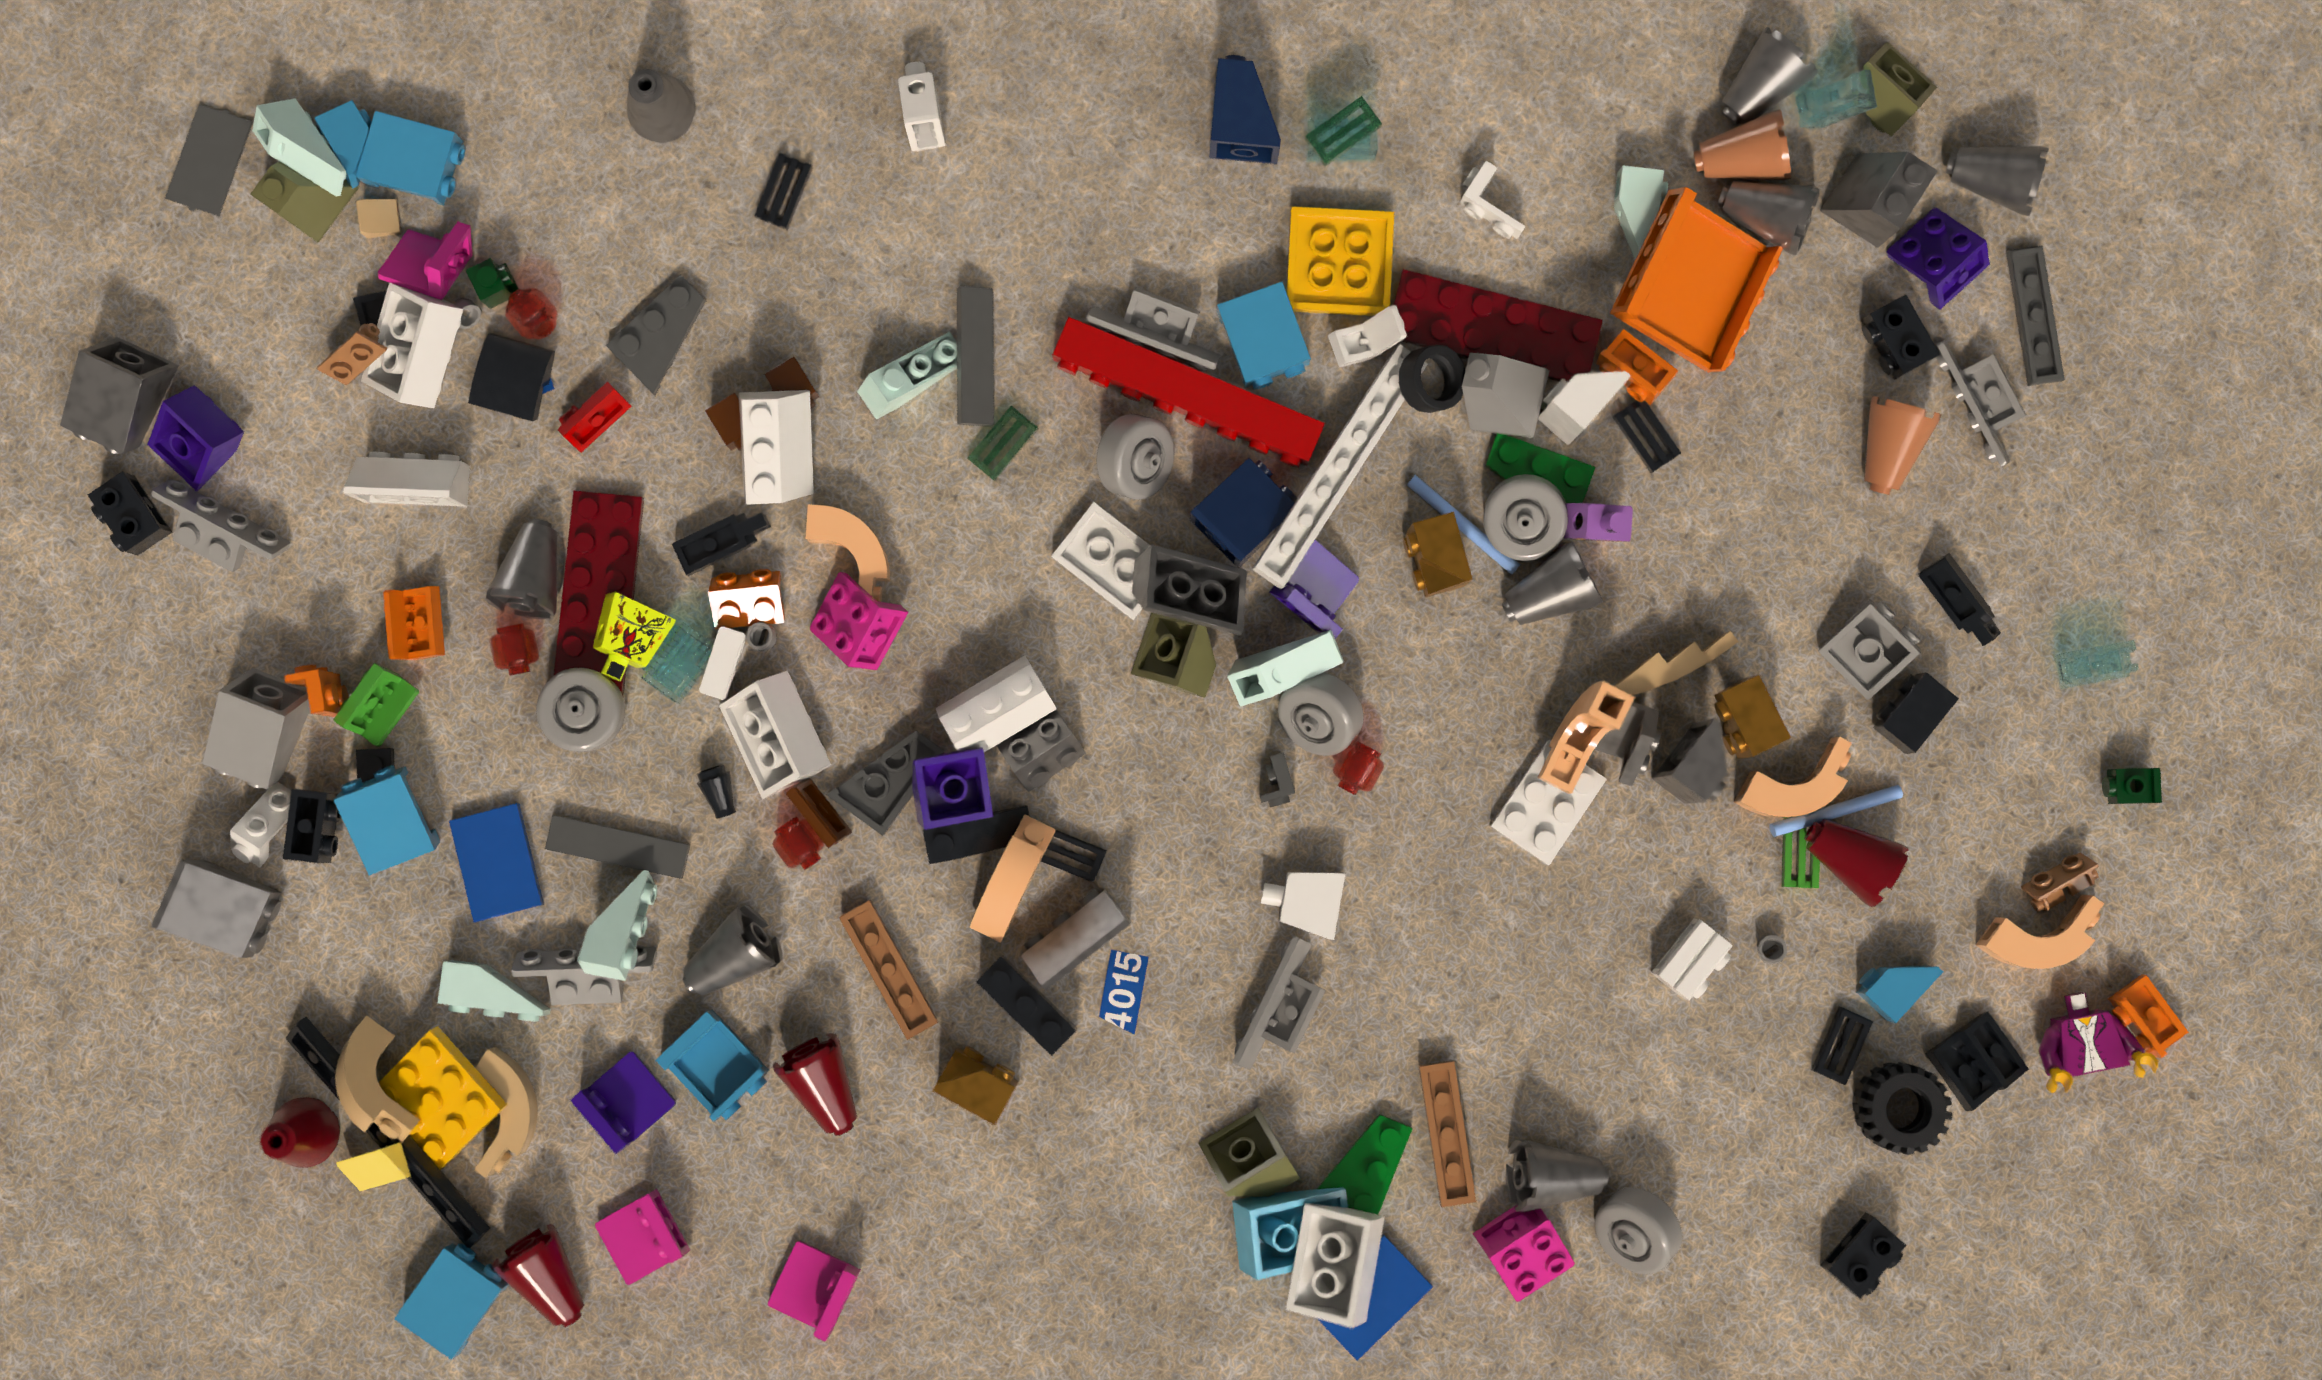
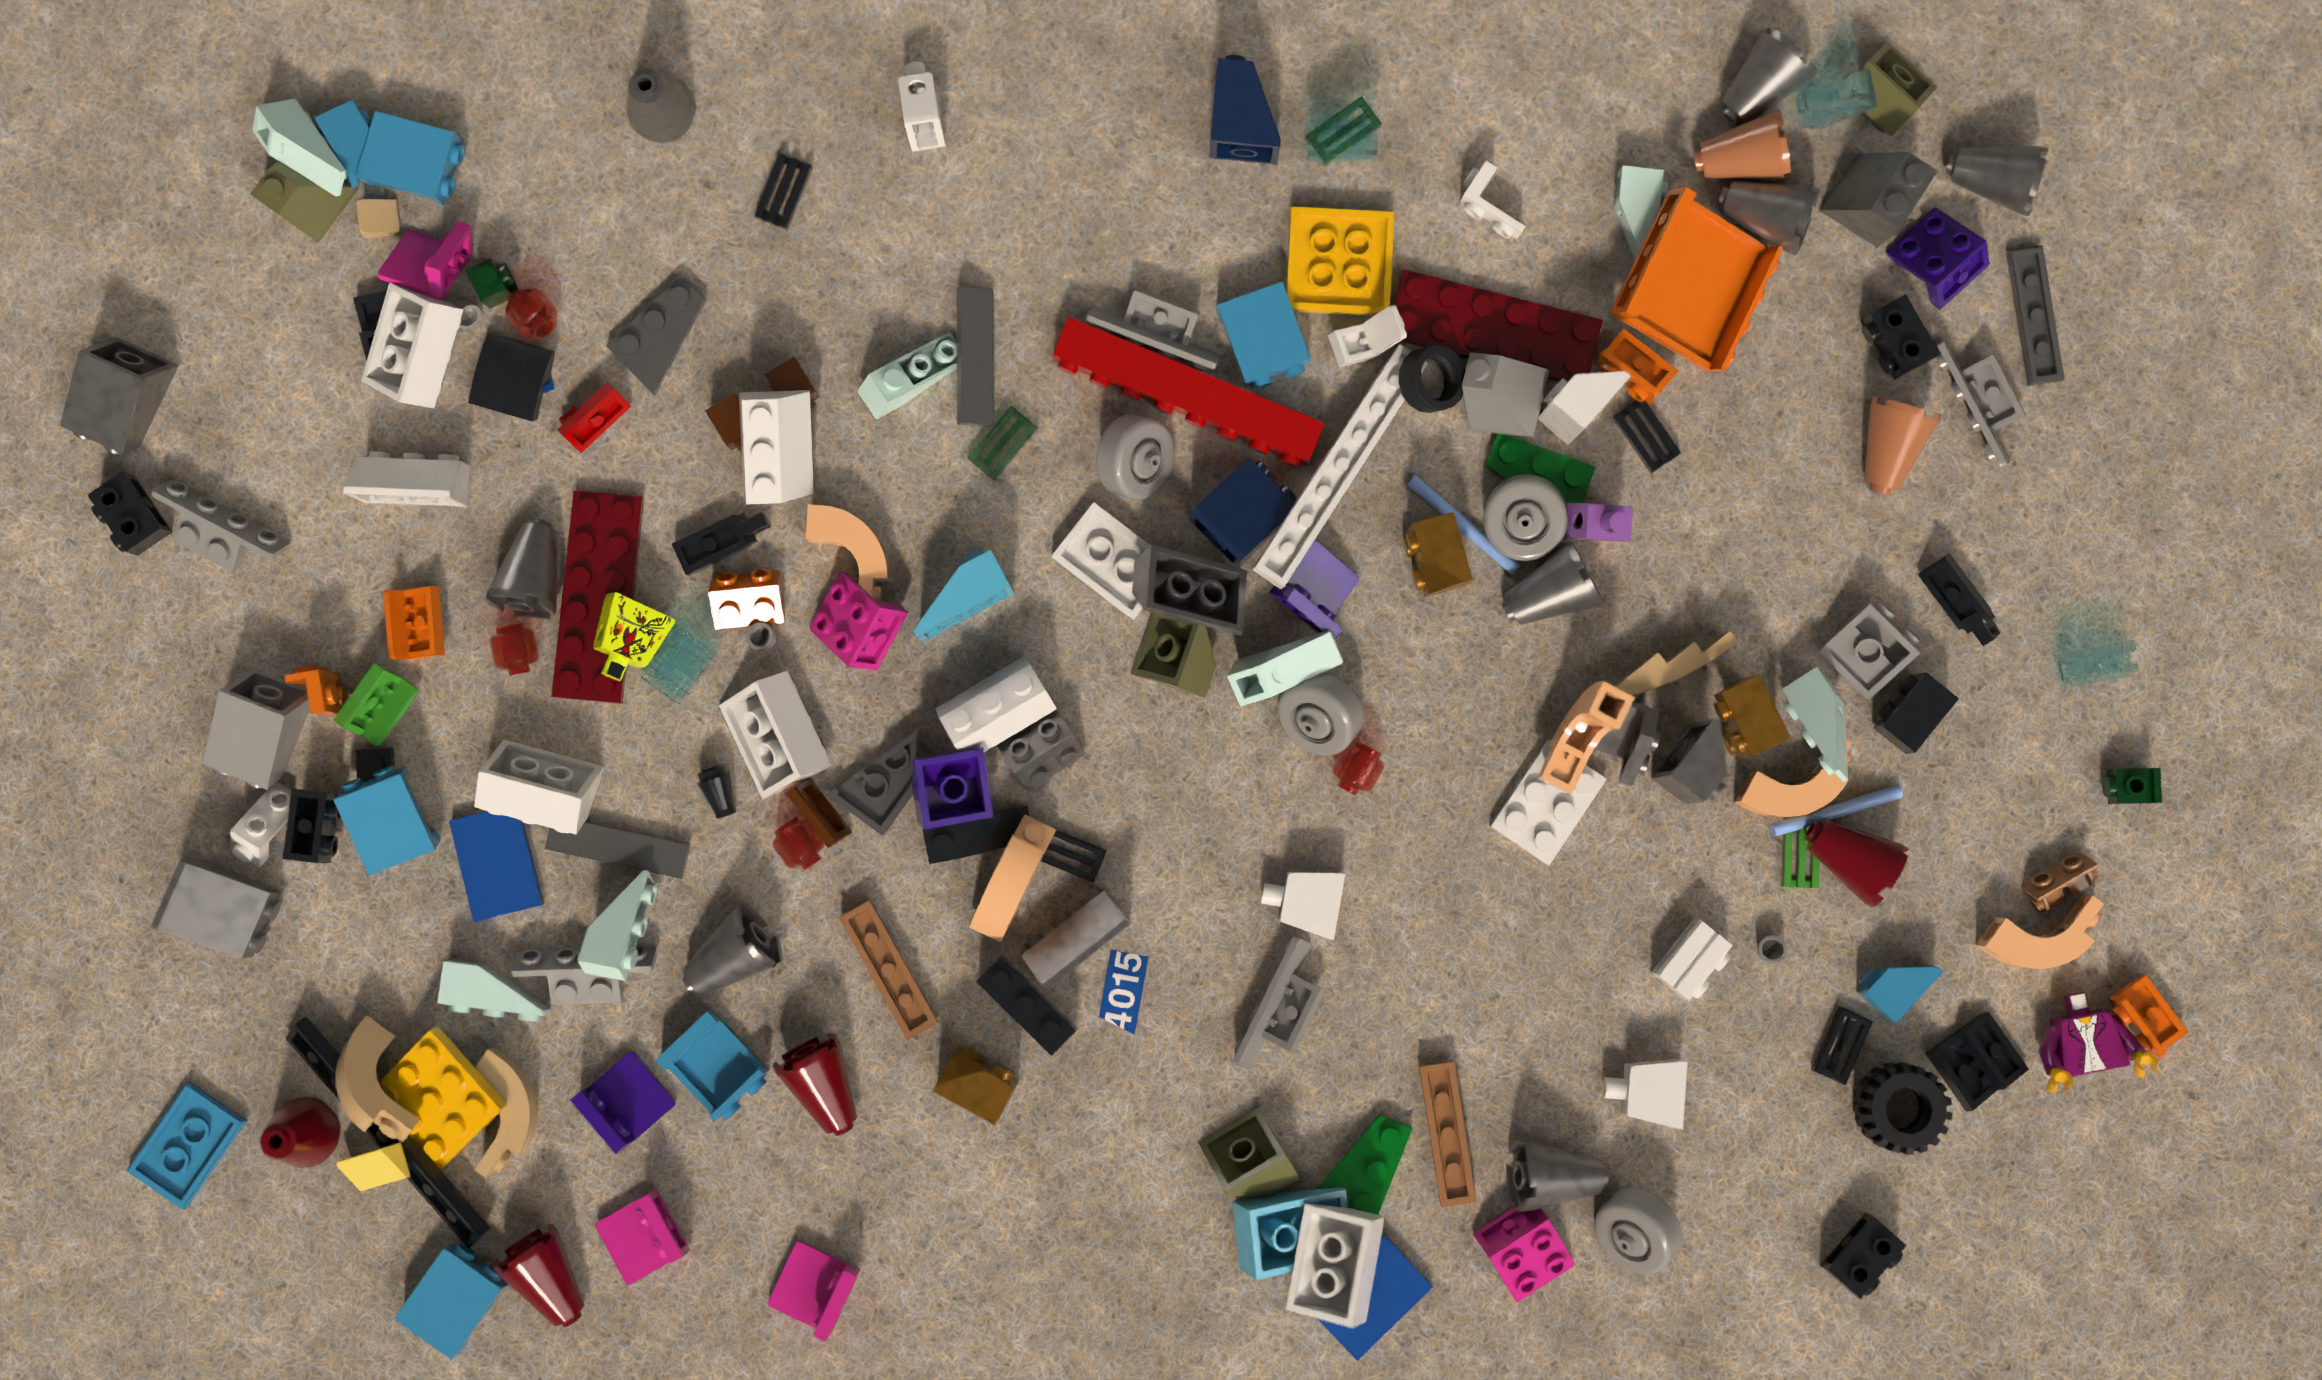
(186, 1145): none -> dark azure tile
(194, 436): dark purple slope -> none
(209, 160): dark grey piece -> none
(353, 355): medium nougat hinge -> none
(538, 786): none -> white slope
(580, 710): light grey wheel -> none
(722, 663): white slope -> none
(969, 591): none -> medium azure slope
(1278, 774): dark grey bracket -> none
(1651, 1091): none -> white torso
(1823, 715): none -> light aqua slope

